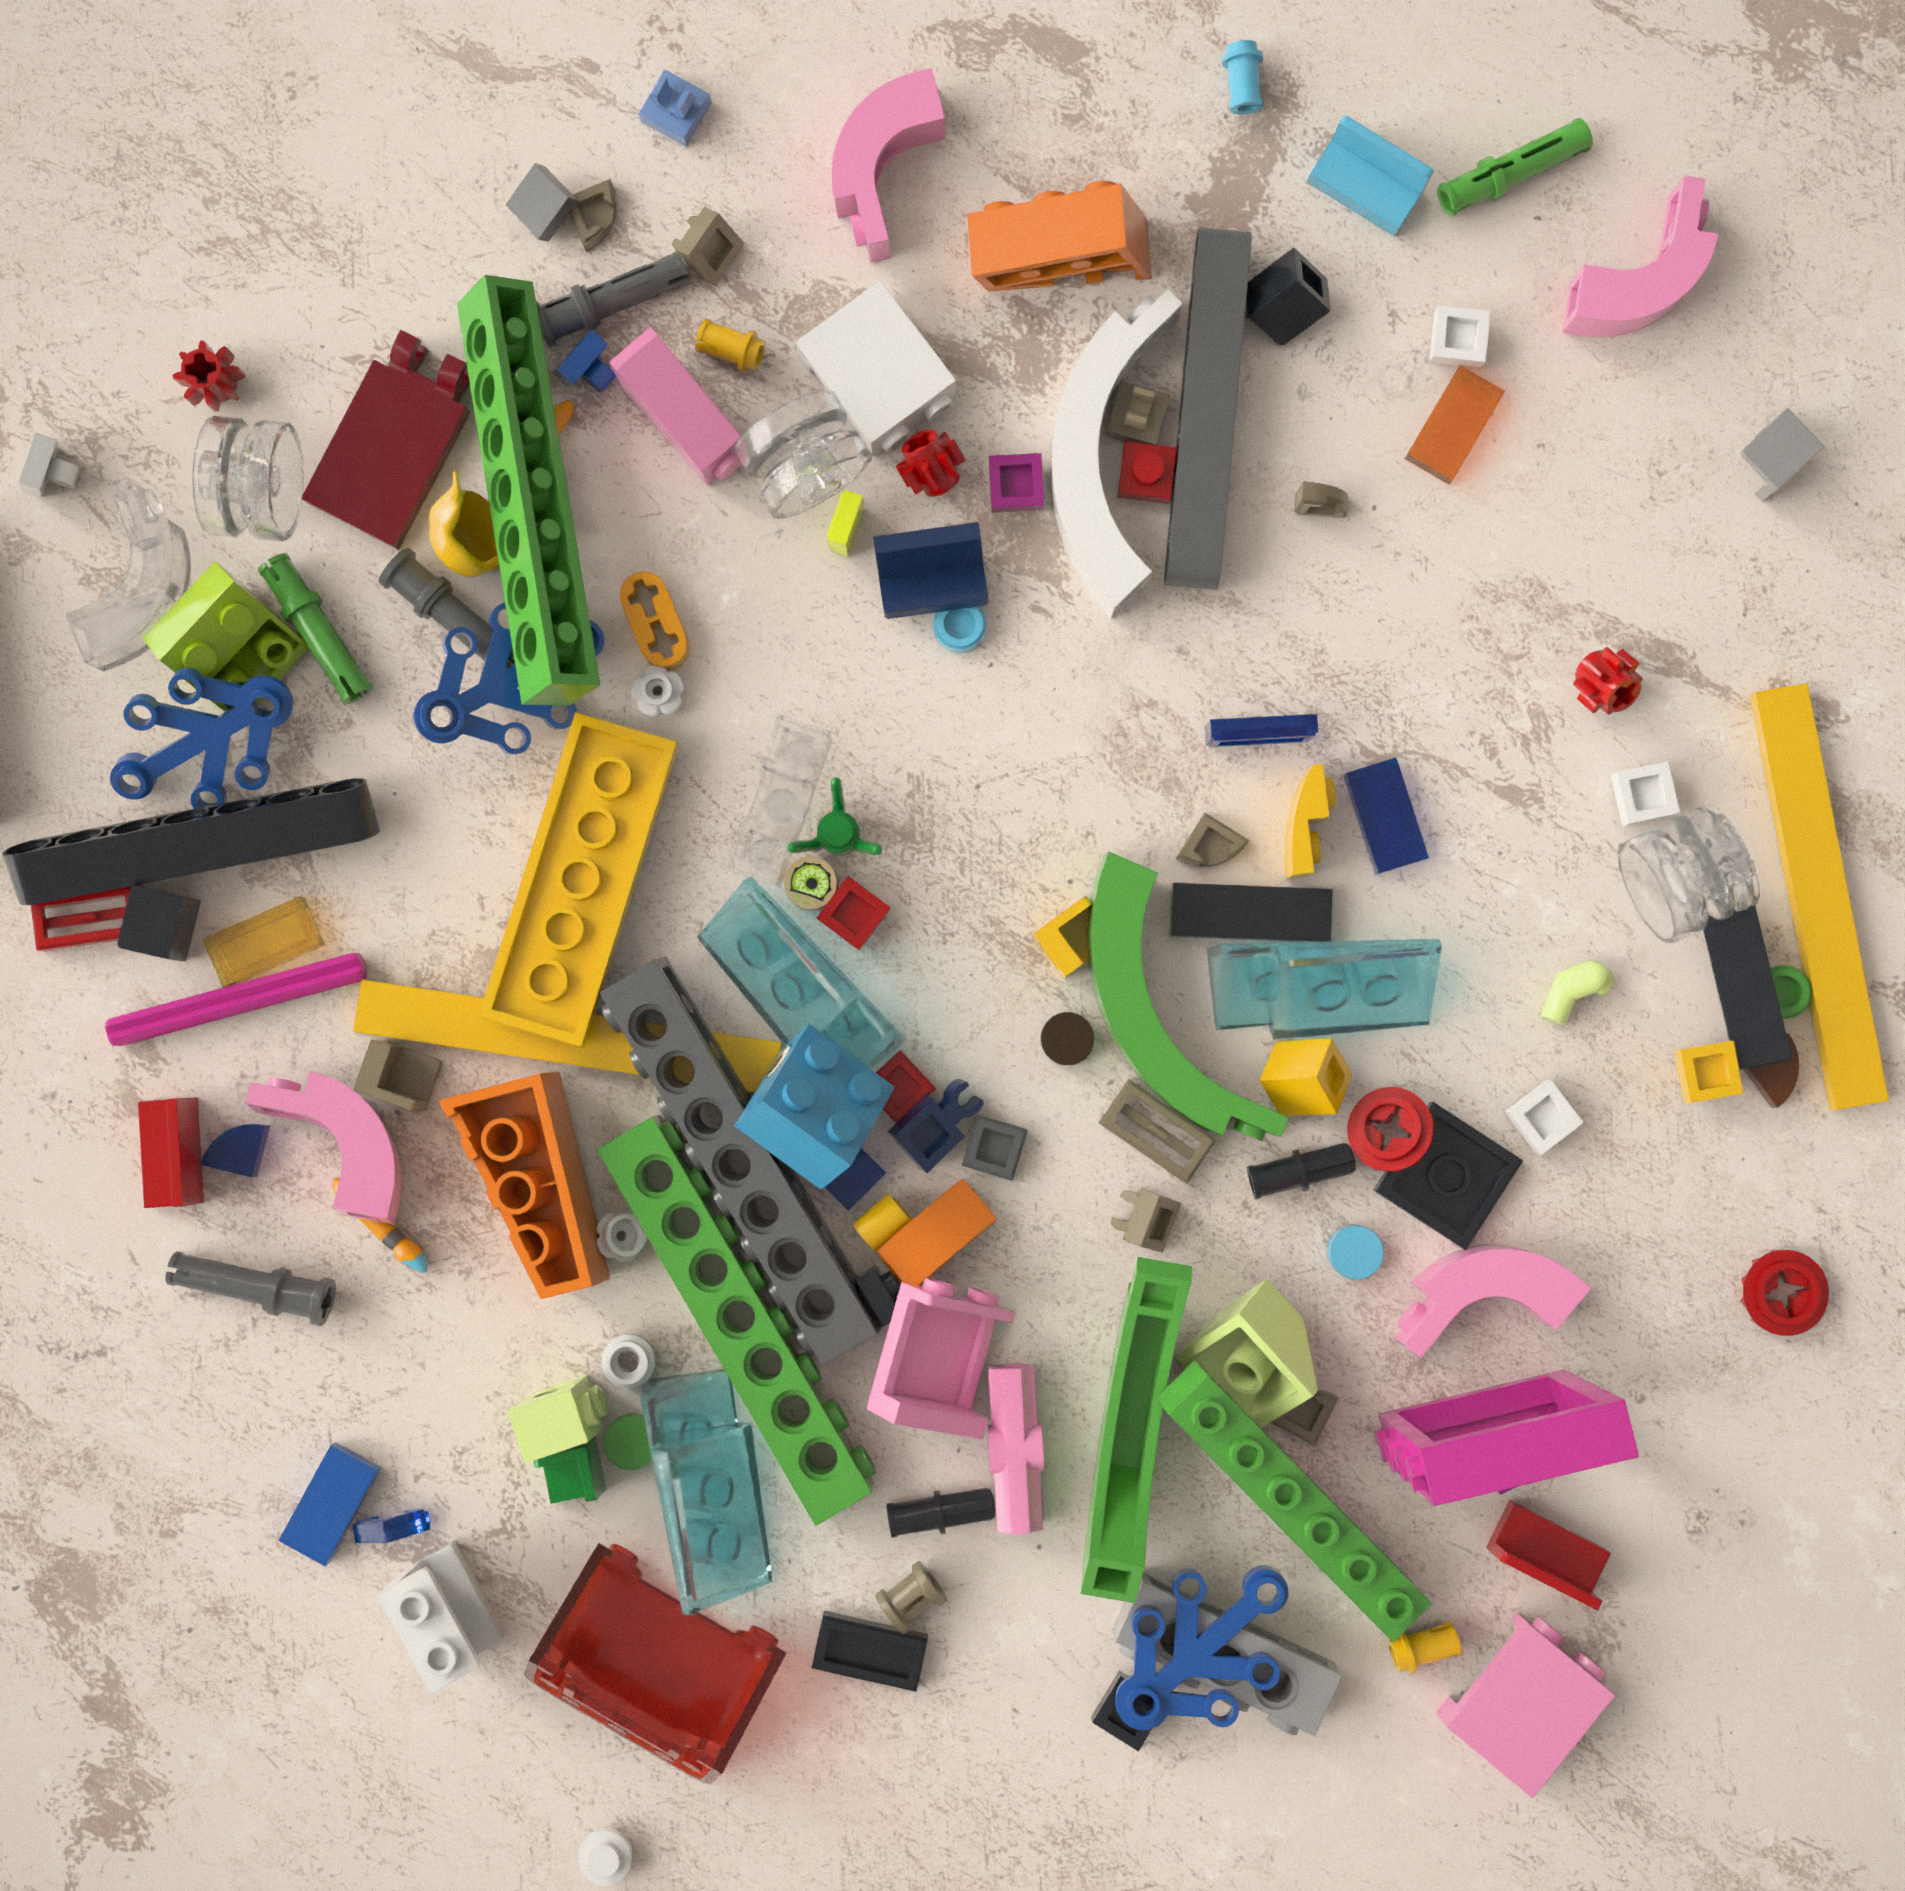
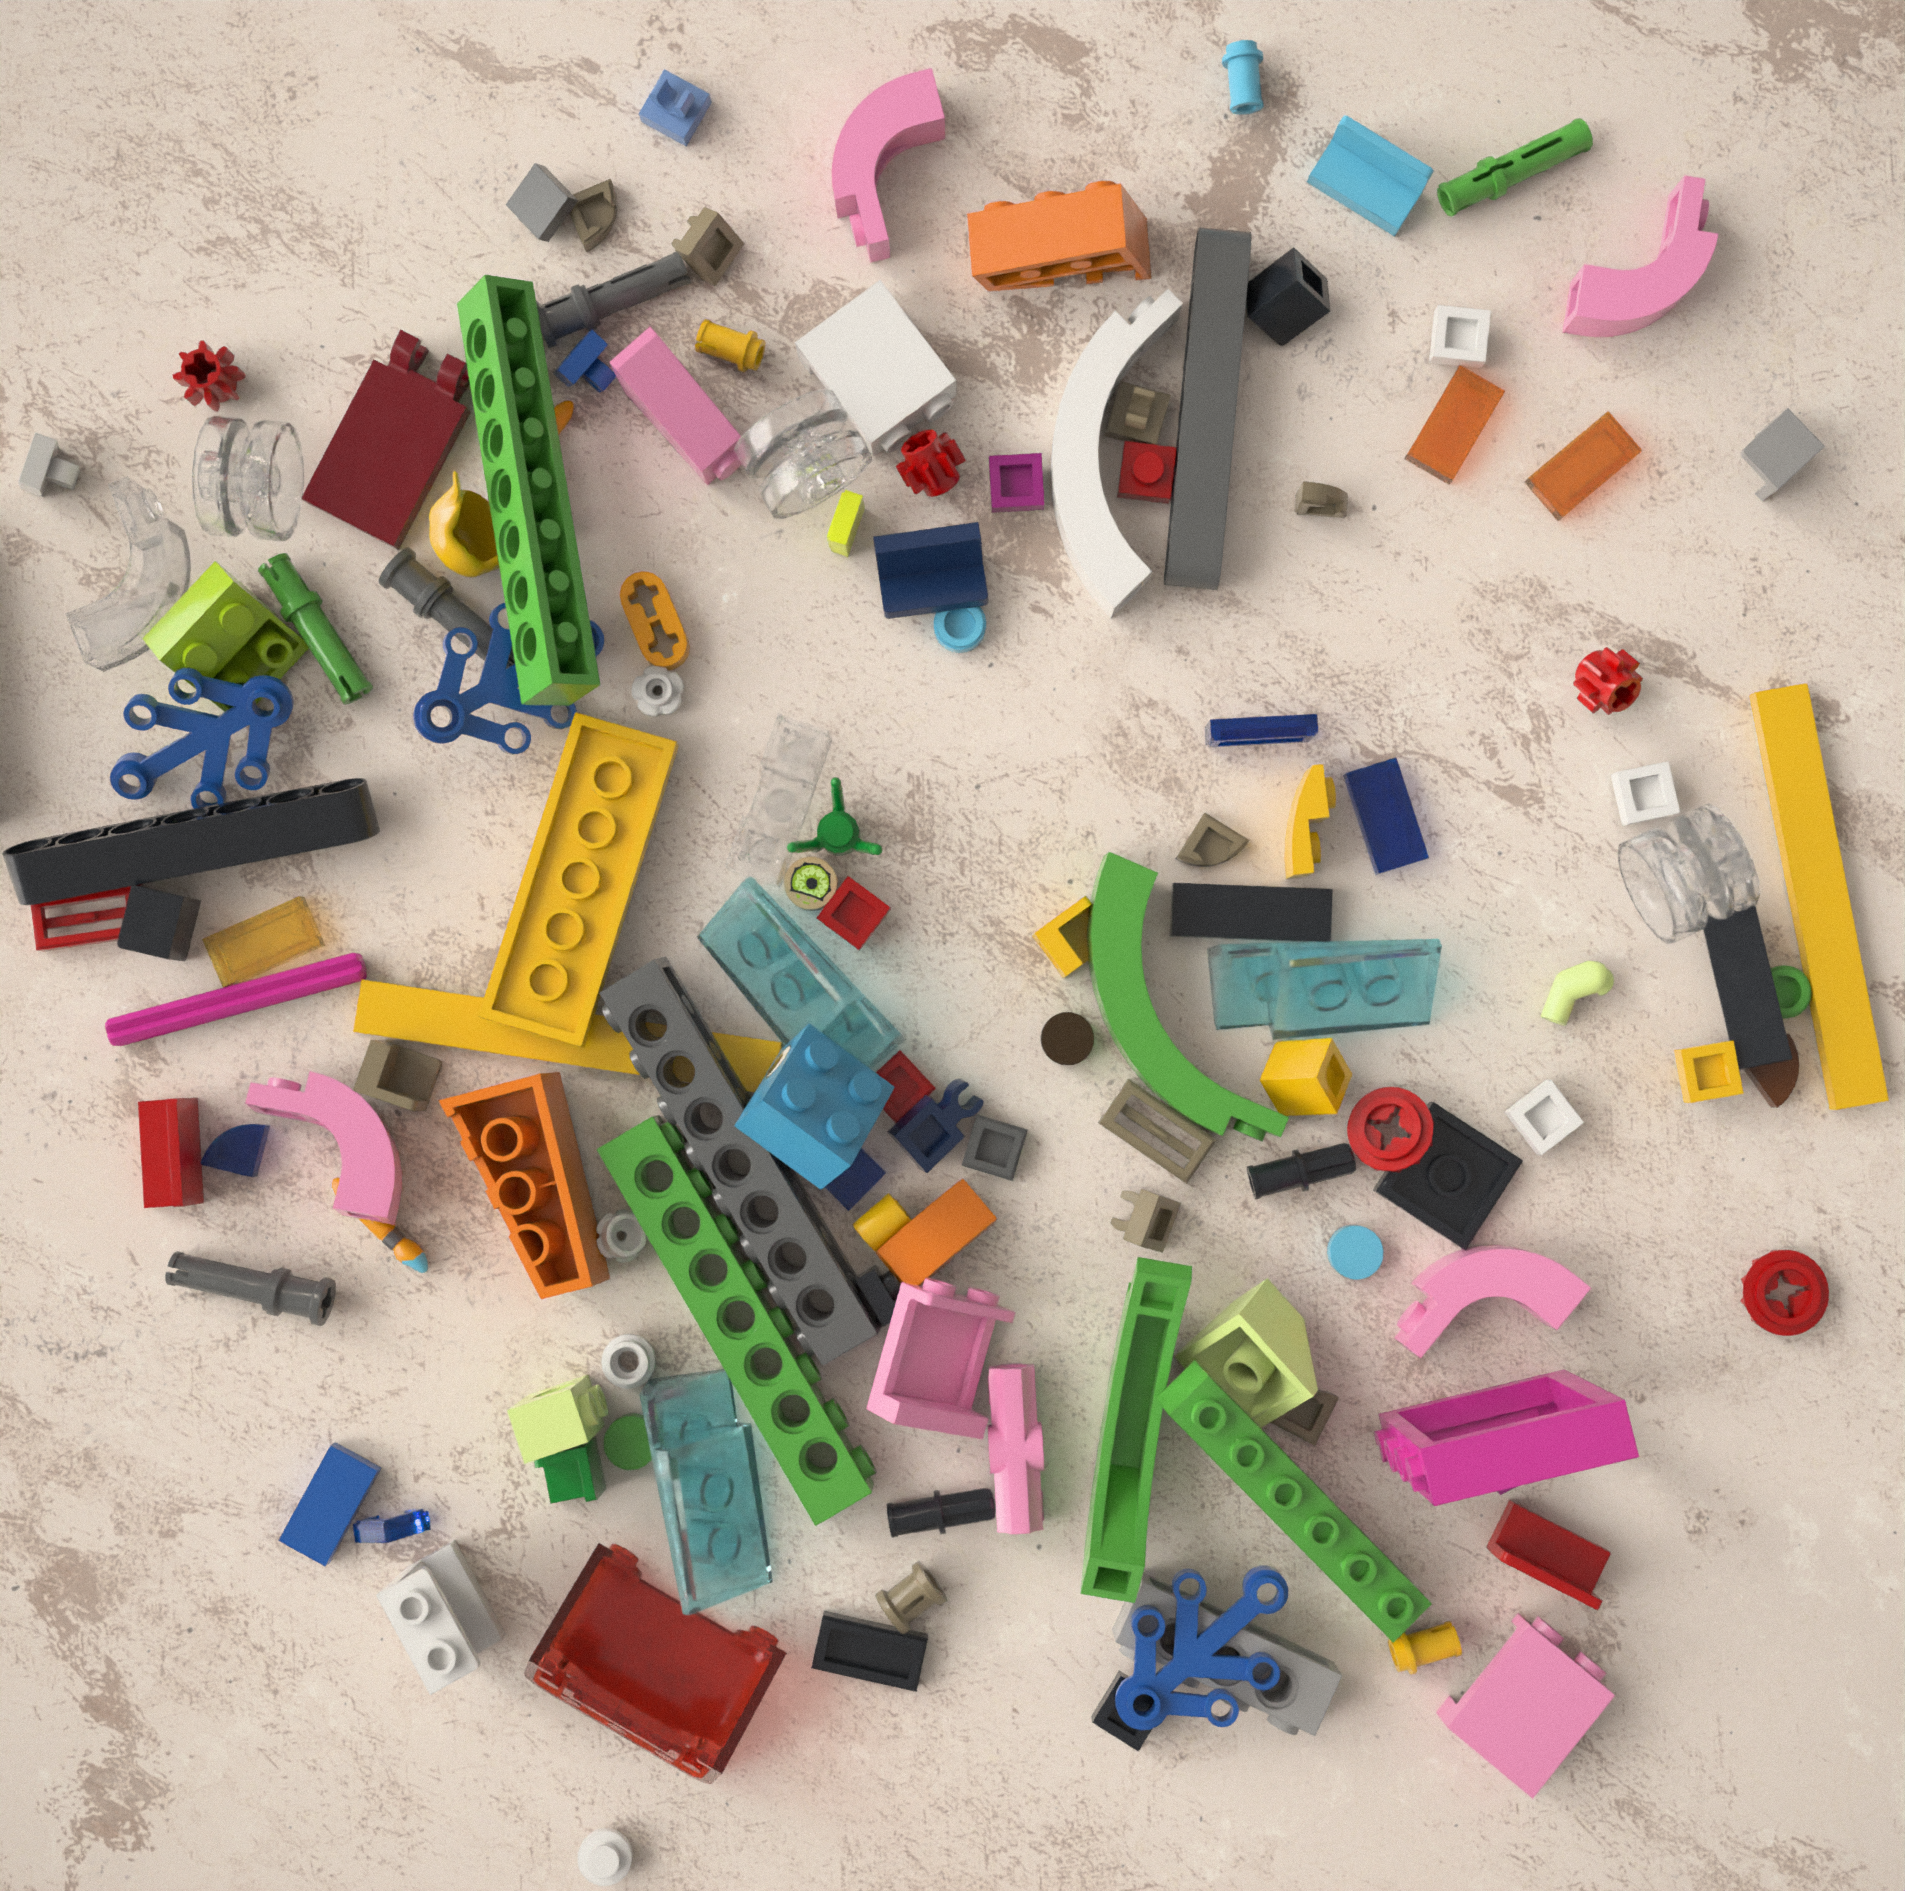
(1583, 466): none -> clear orange tile

